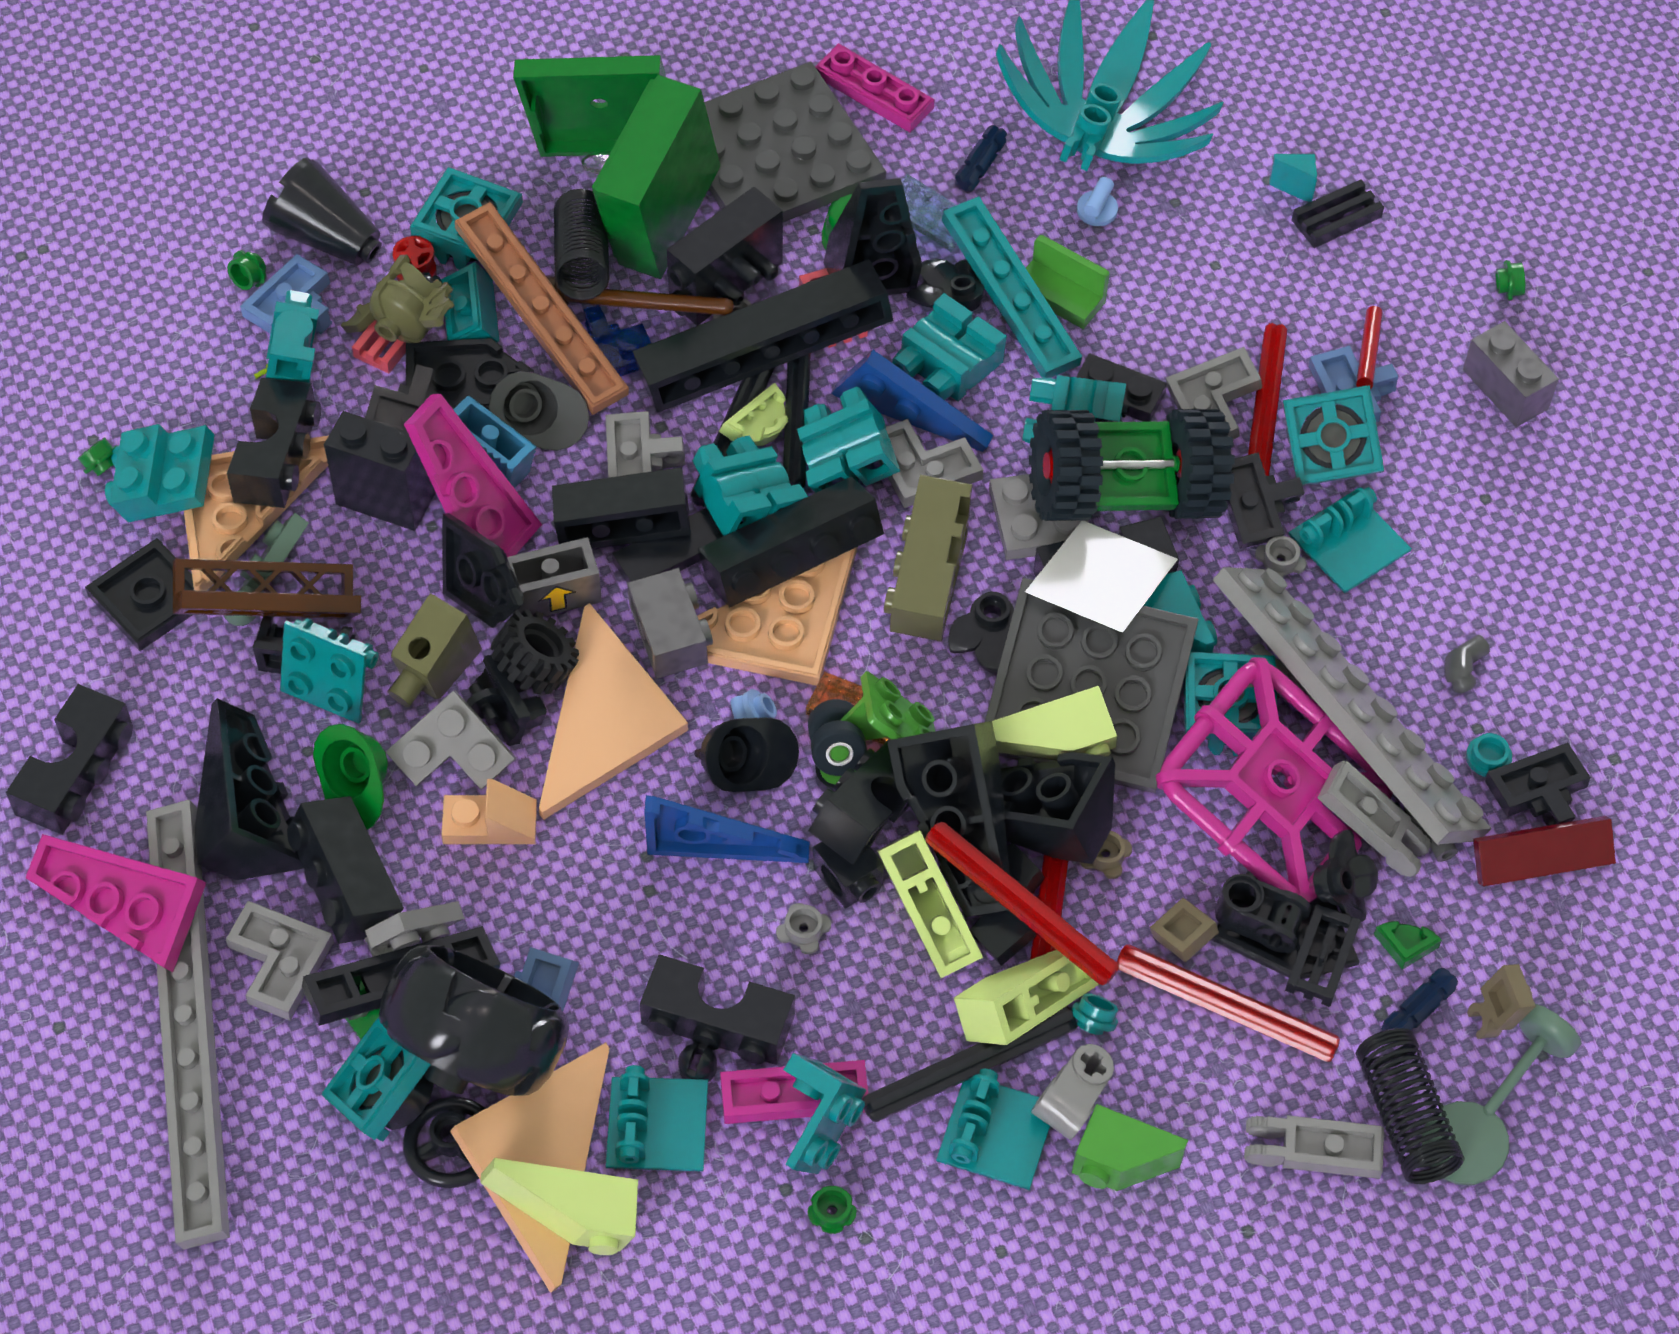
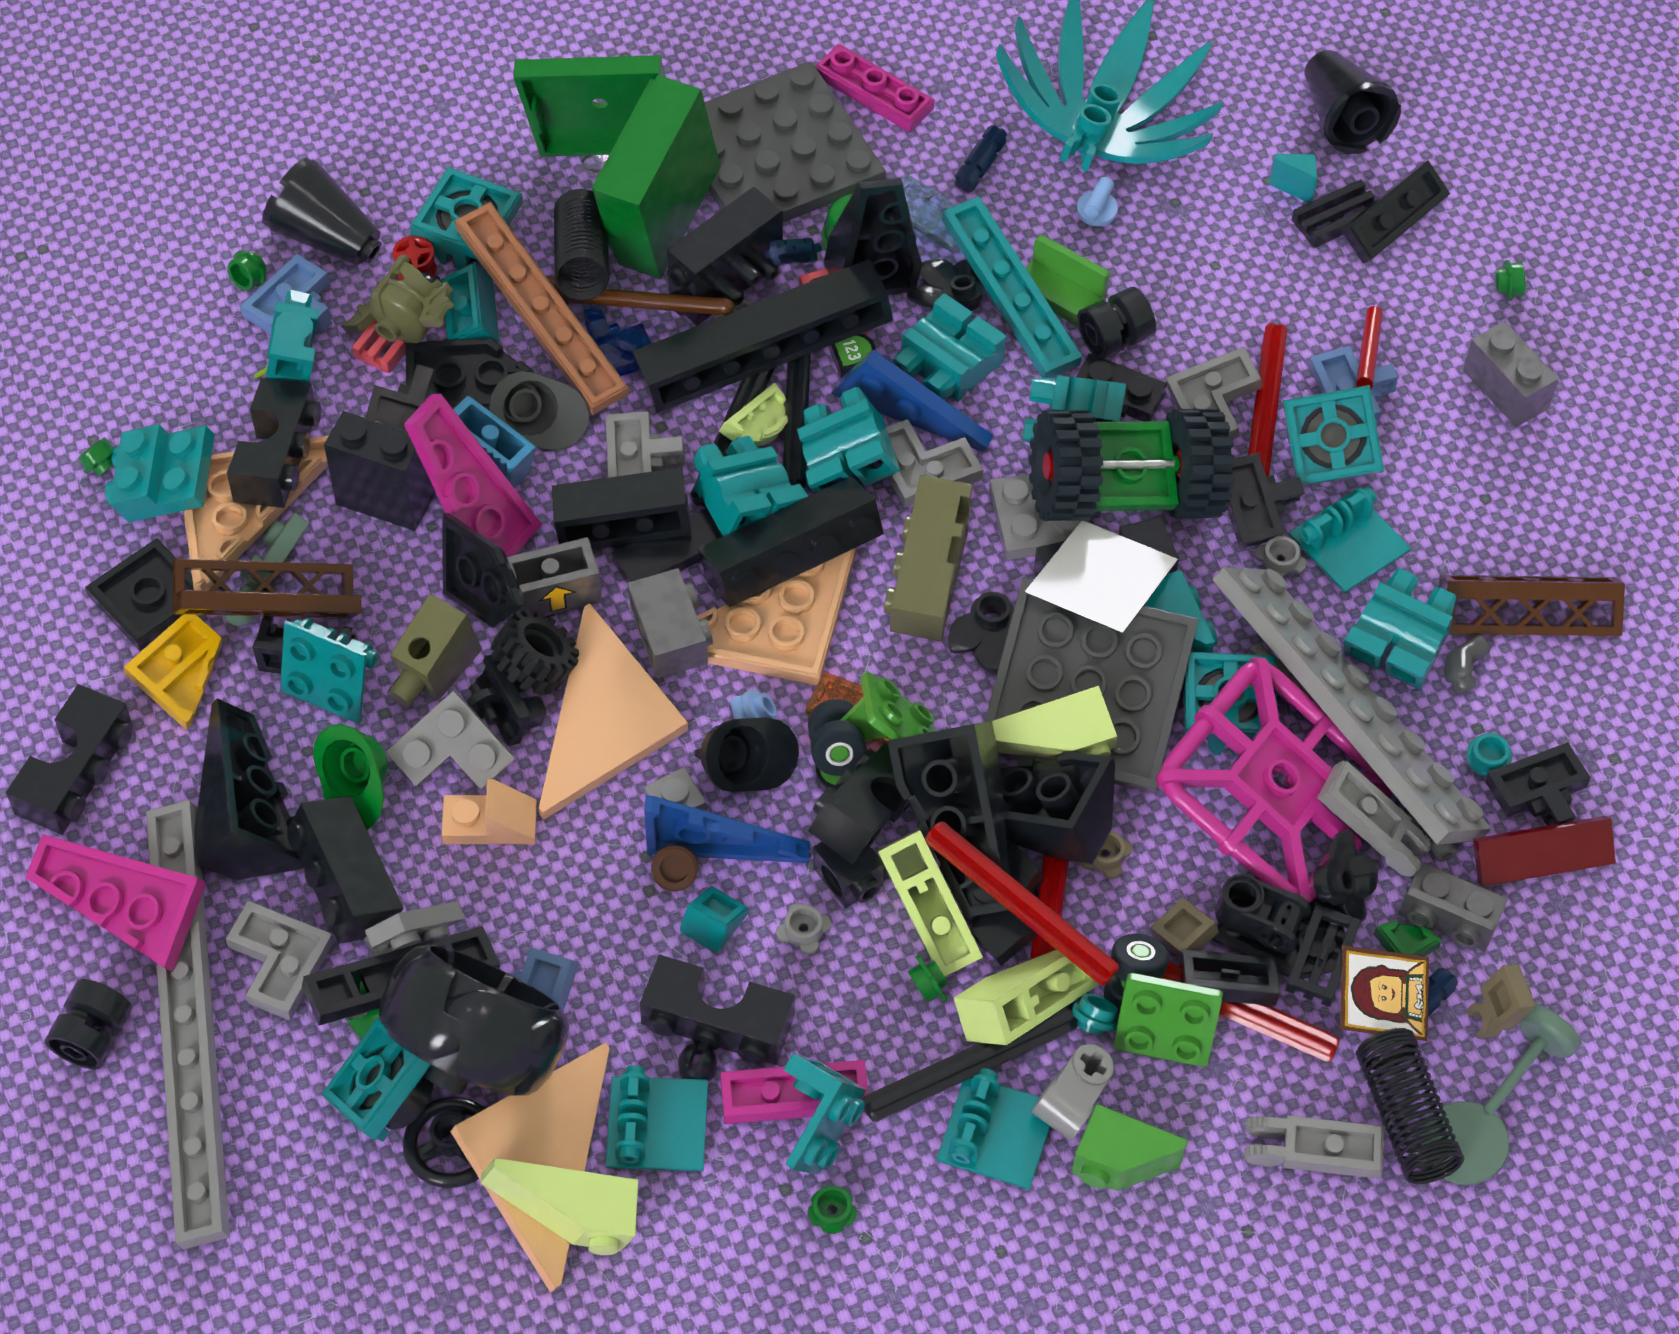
(91, 1017): none -> black wheel
(177, 667): none -> yellow wing
(674, 867): none -> reddish brown tile
(677, 788): none -> light grey plate
(713, 918): none -> teal slope
(793, 251): none -> dark blue axle
(850, 352): none -> tile
(929, 980): none -> green plate
(1113, 324): none -> black wheel
(1159, 1014): none -> bright green plate
(1231, 975): none -> black tile
(1350, 102): none -> black cone
(1384, 991): none -> sticker
(1395, 211): none -> black tile
(1405, 622): none -> teal hips
(1452, 907): none -> flat silver bracket
(1537, 588): none -> reddish brown fence

